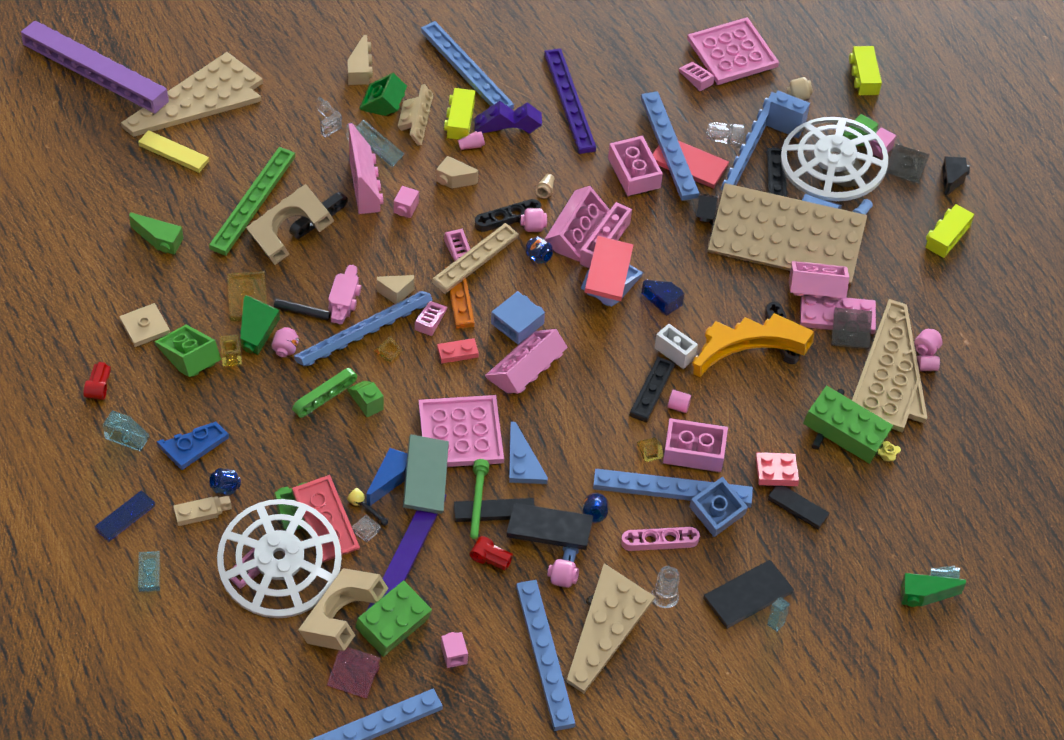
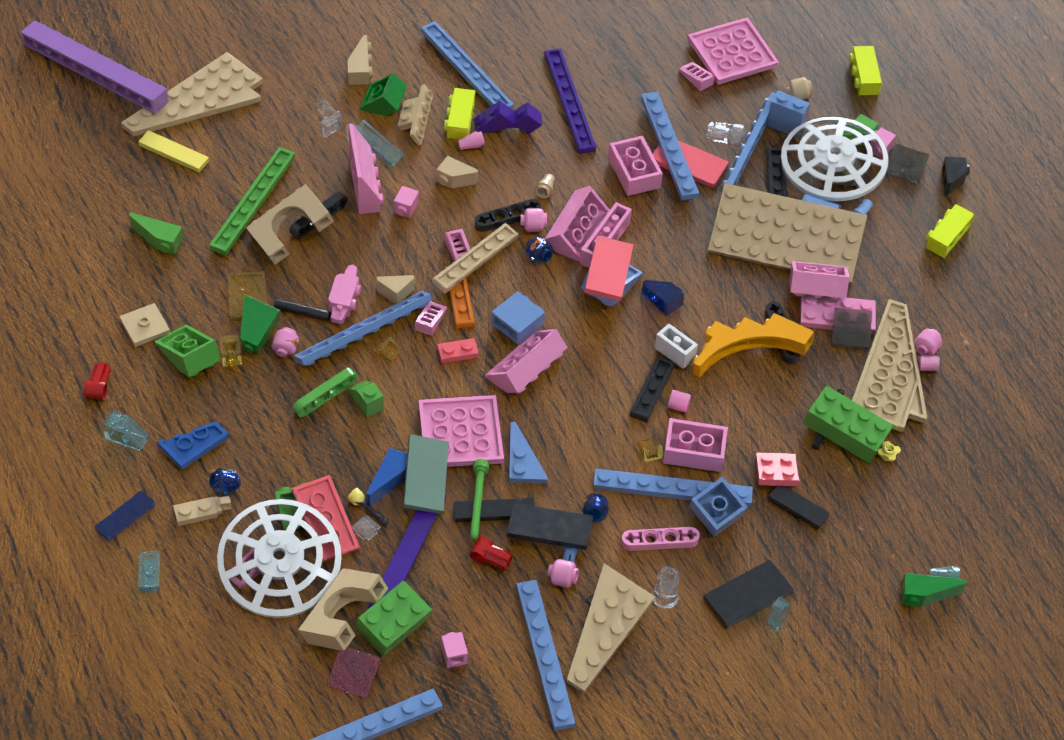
(706, 207): black slope -> none

